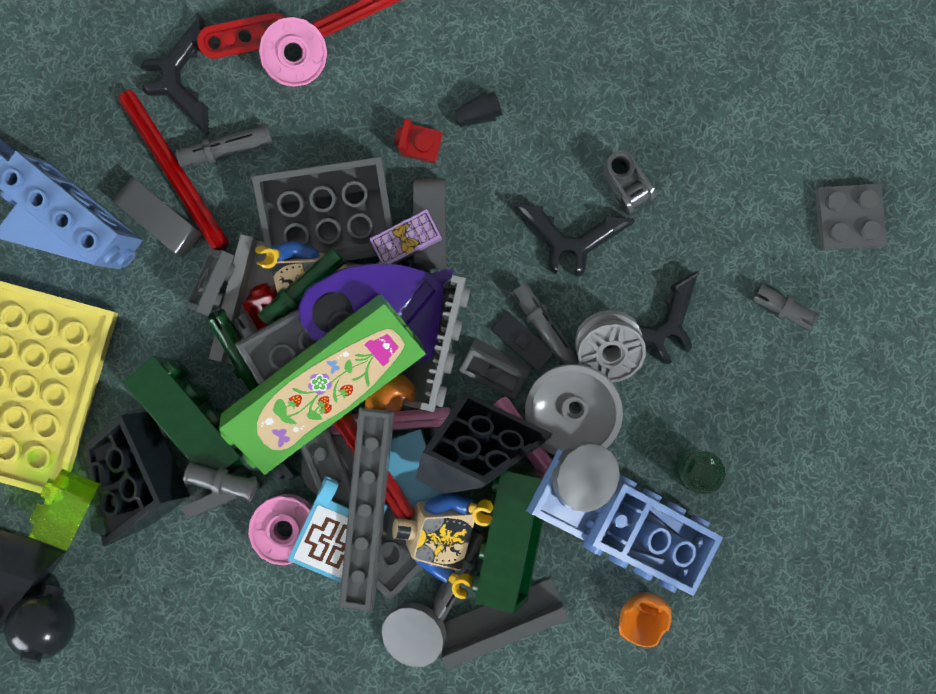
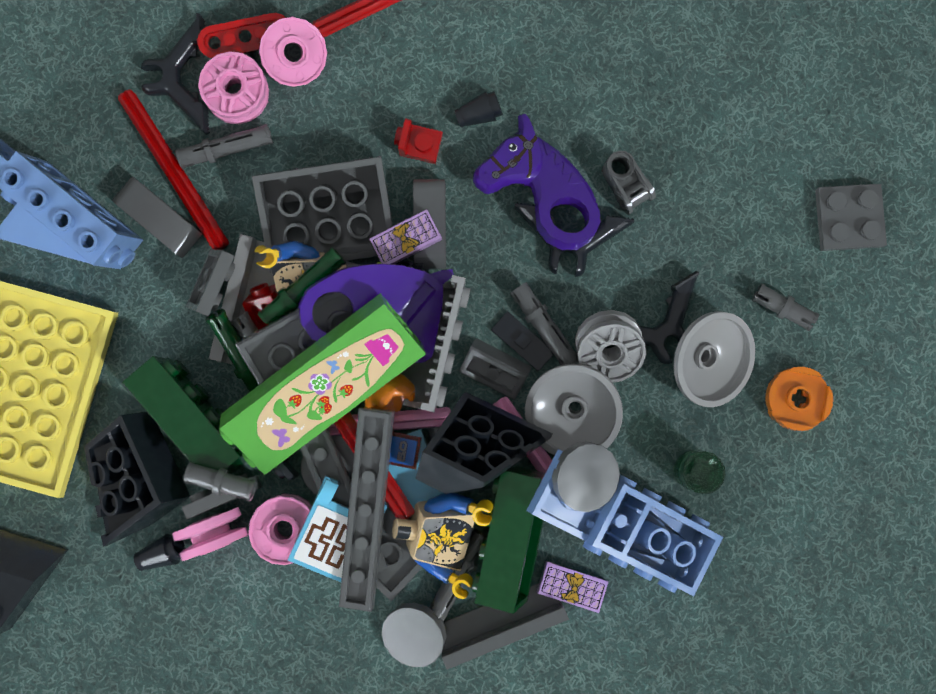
(40, 625): black brick -> none
(62, 510): clear neon green brick -> none
(159, 553): none -> black cone
(210, 534): none -> bright pink wheel
(232, 69): none -> bright pink wheel
(405, 450): none -> slope
(550, 175): none -> dark purple animal
(572, 587): none -> tile
(645, 619): orange hair -> none
(714, 359): none -> light grey dish
(809, 414): none -> orange plate

